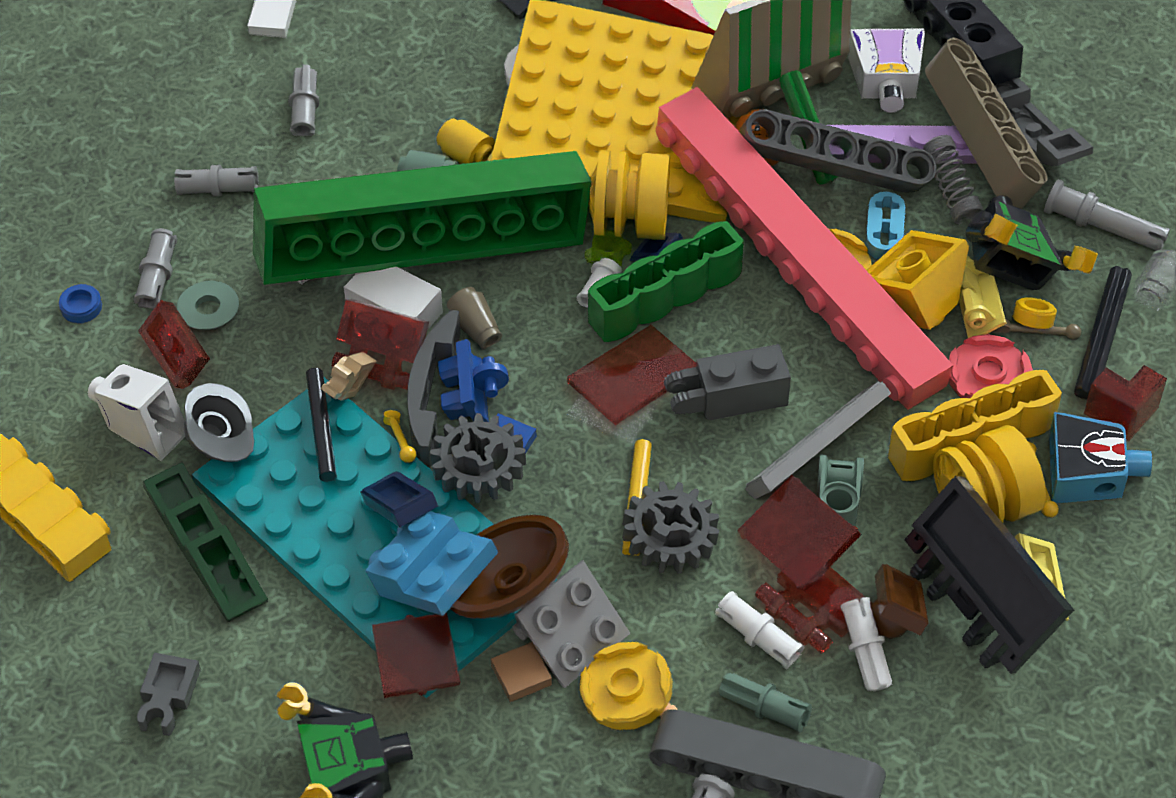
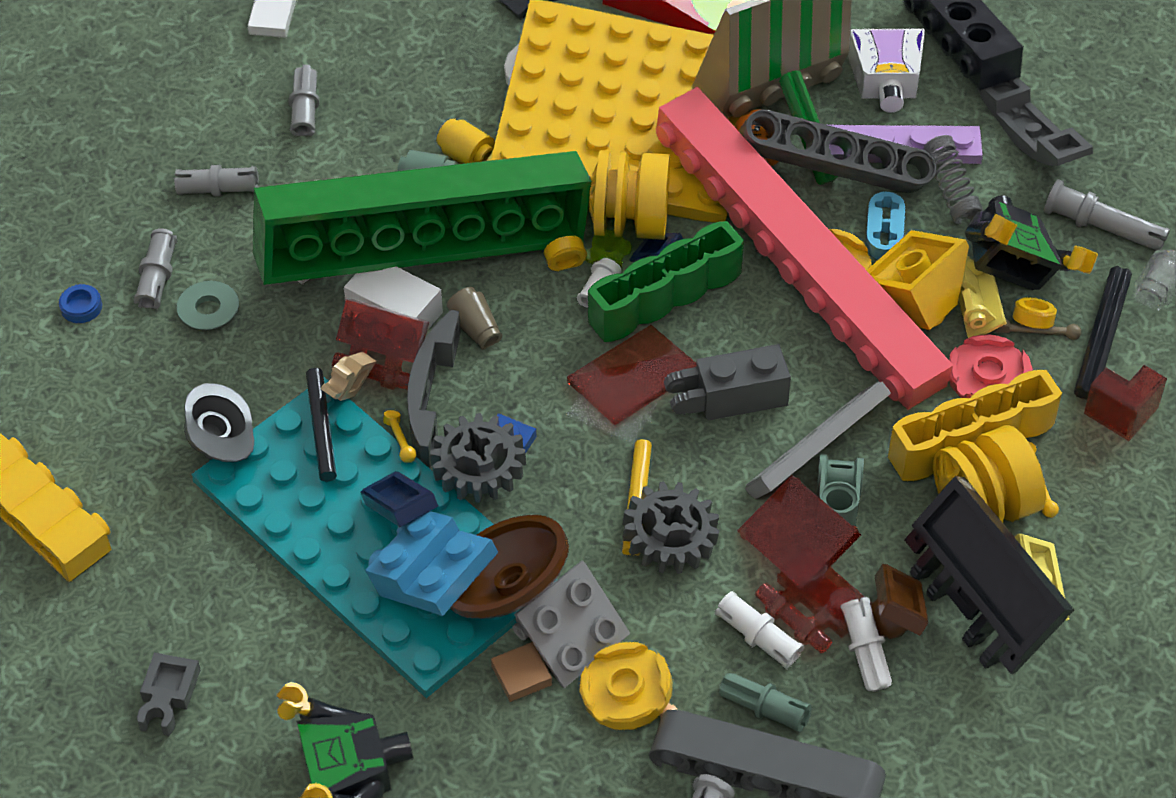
(140, 409): white torso -> none
(173, 344): clear red plate -> none
(205, 542): dark green slope -> none
(415, 655): clear red piece -> none
(476, 381): blue hips -> none
(565, 253): none -> yellow tile
(985, 123): dark tan beam -> none
(1091, 459): torso -> none

